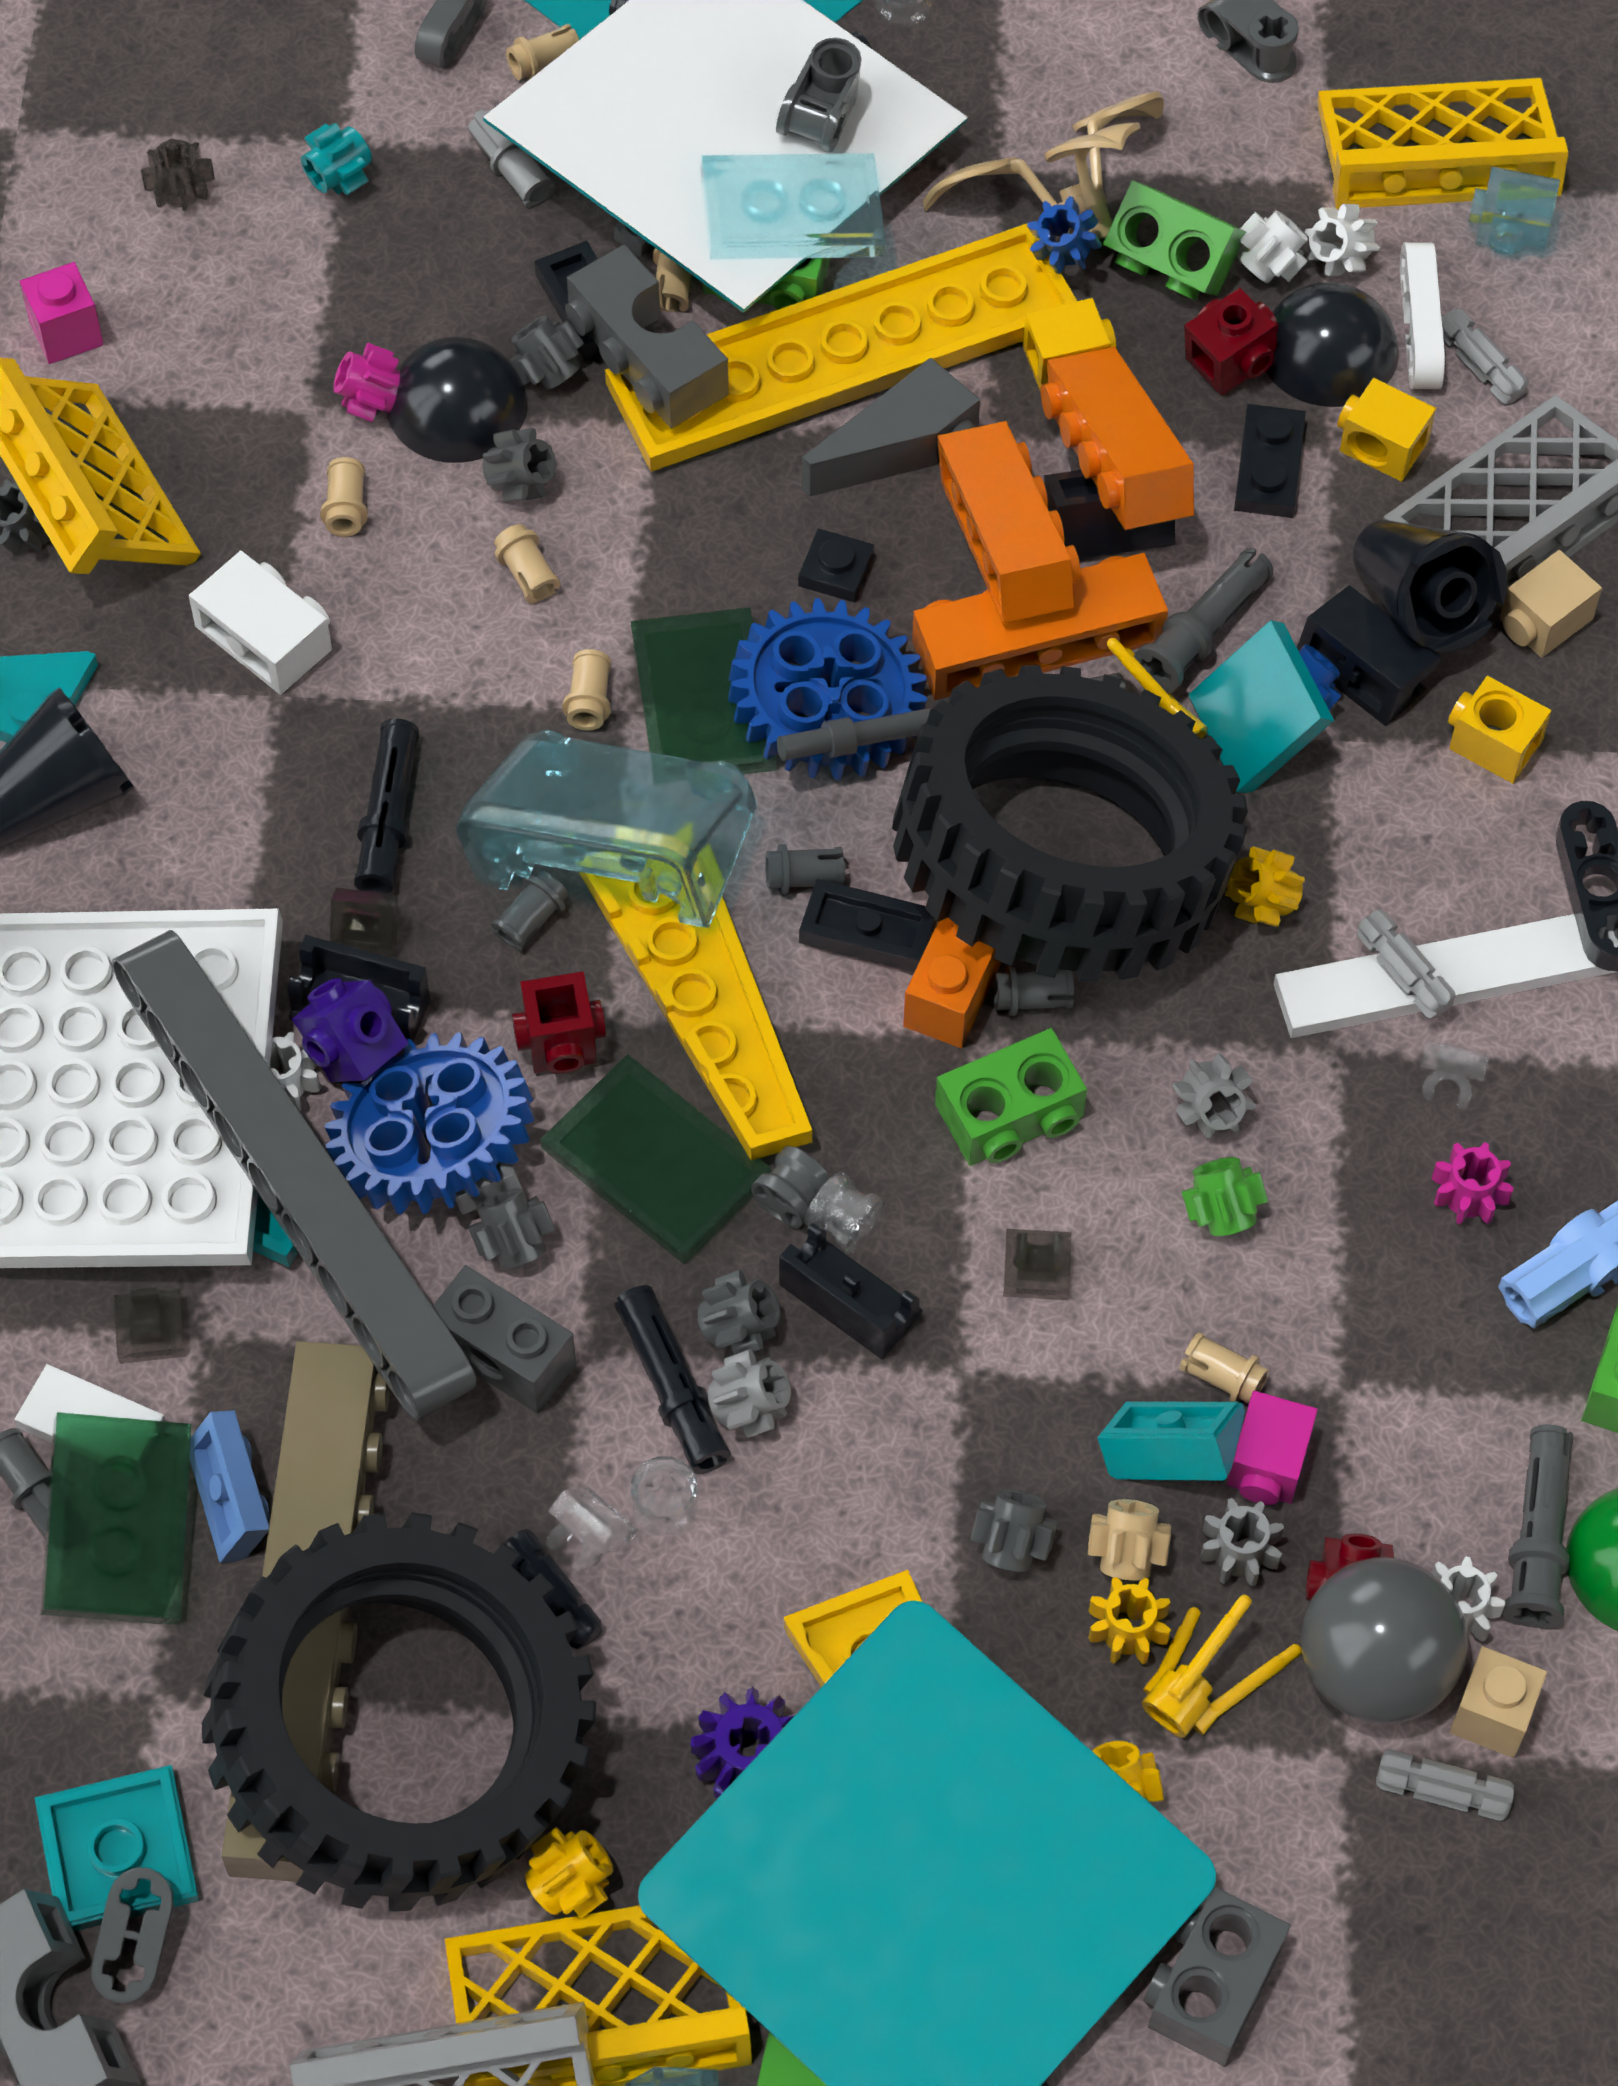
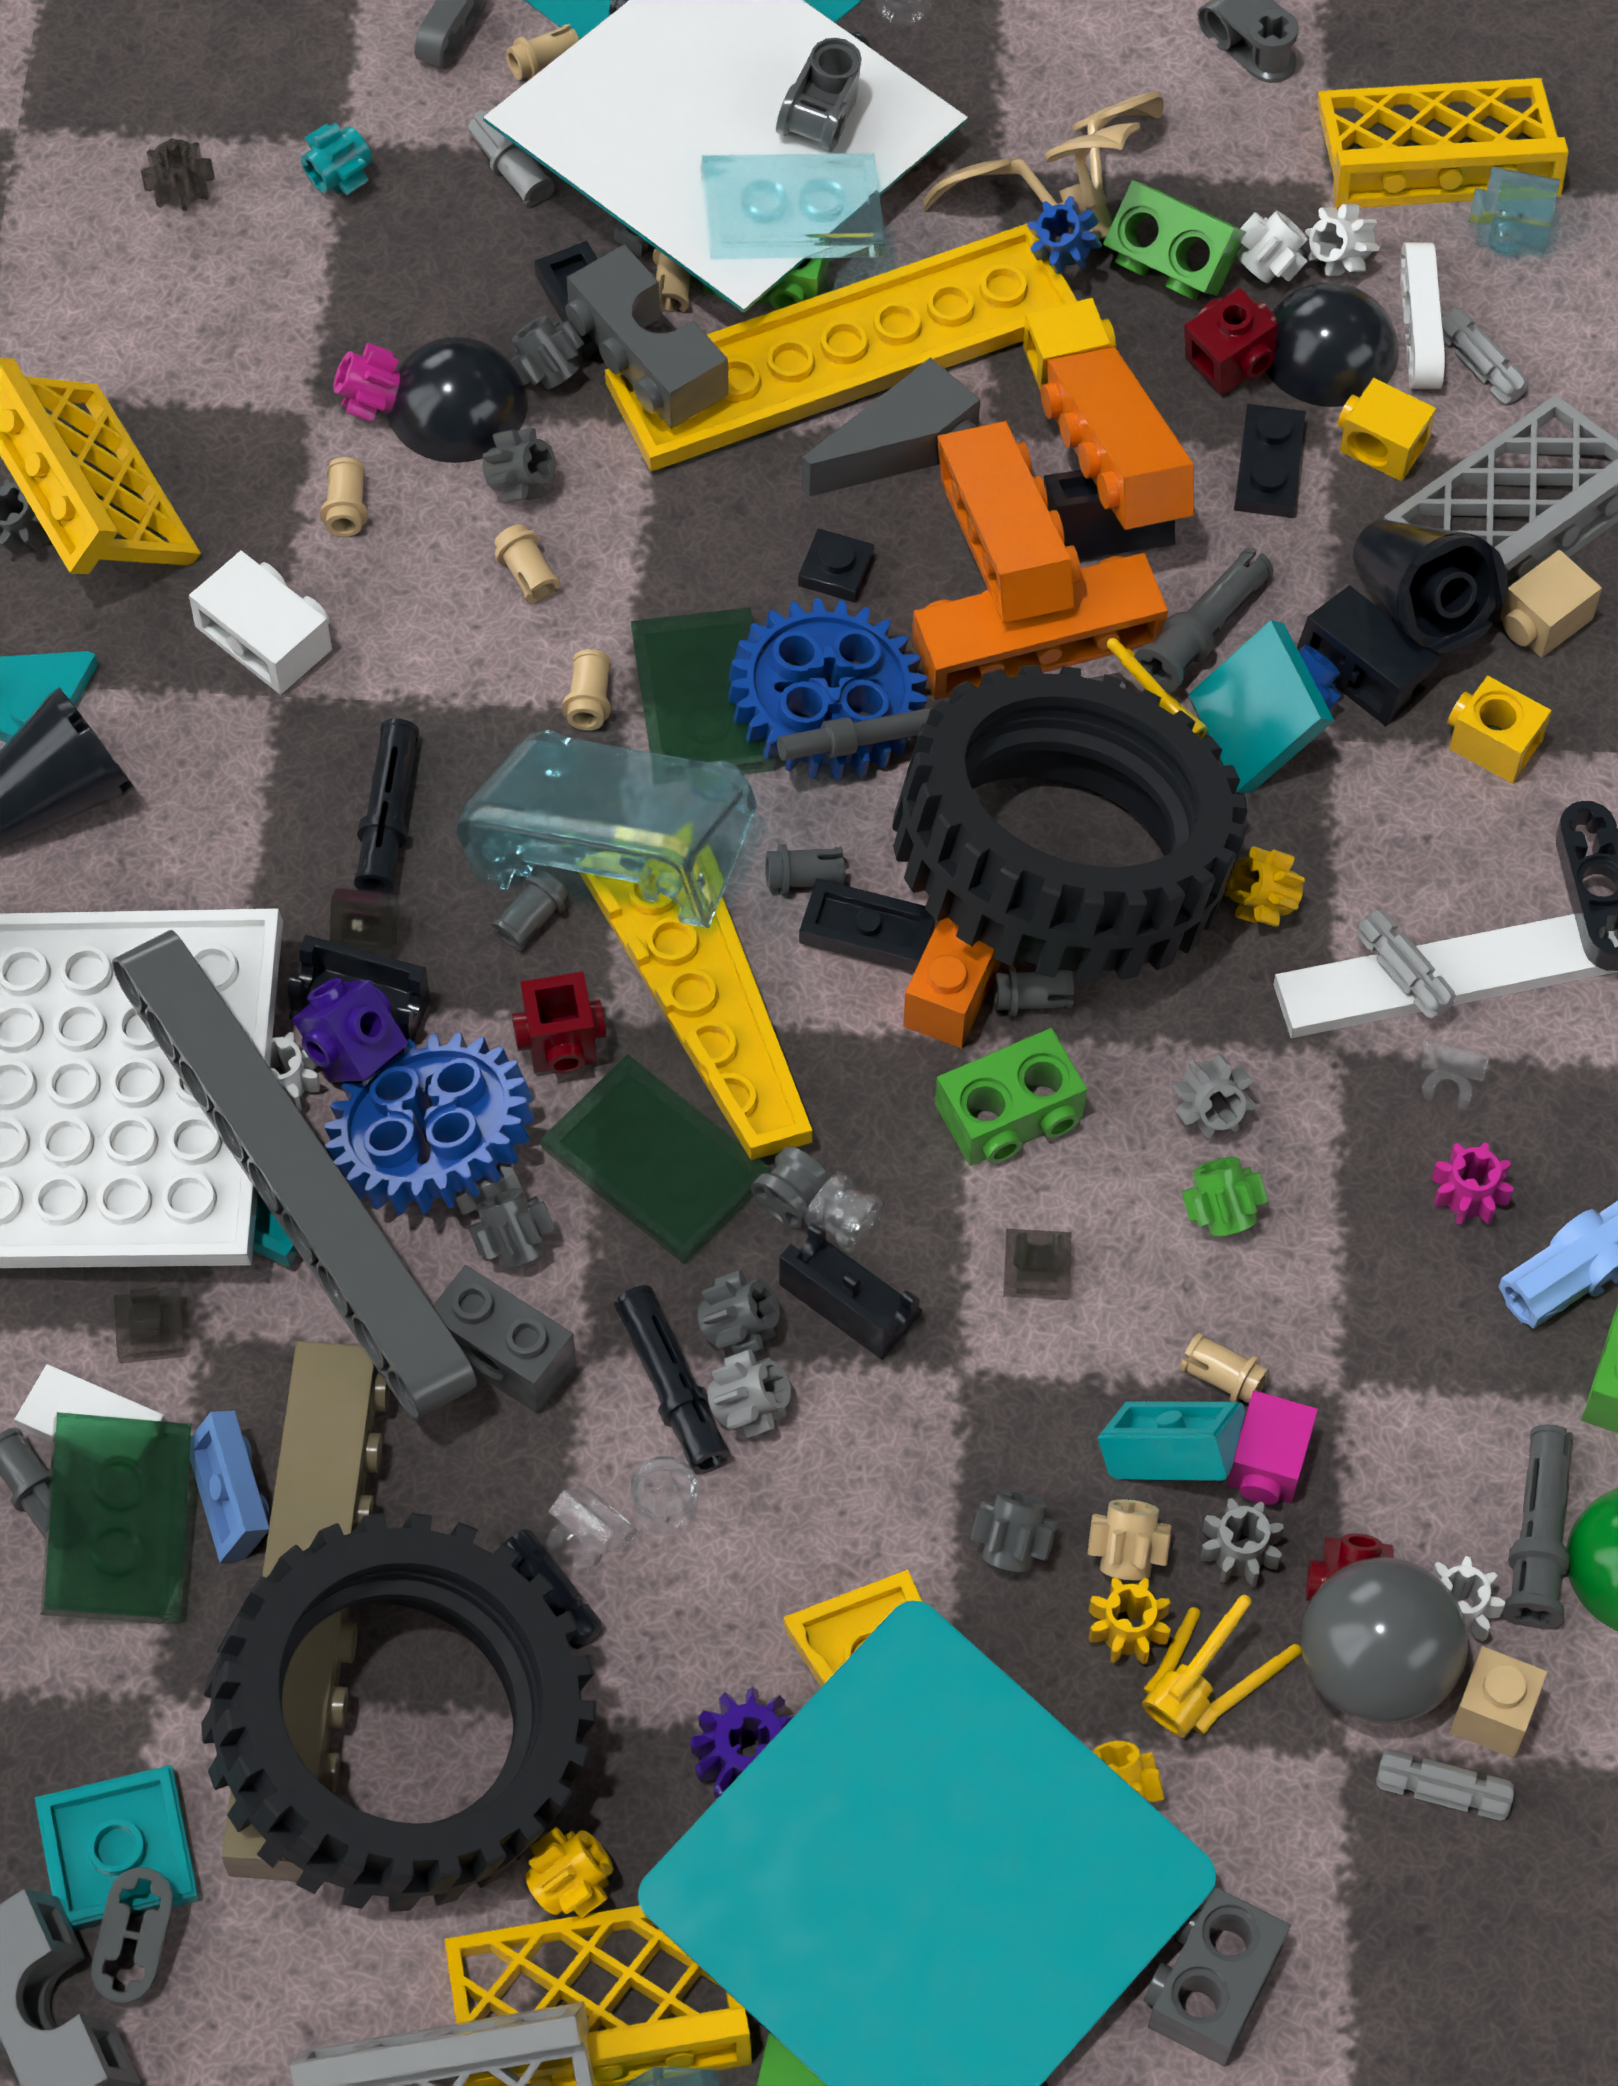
(61, 312): dark pink brick -> none

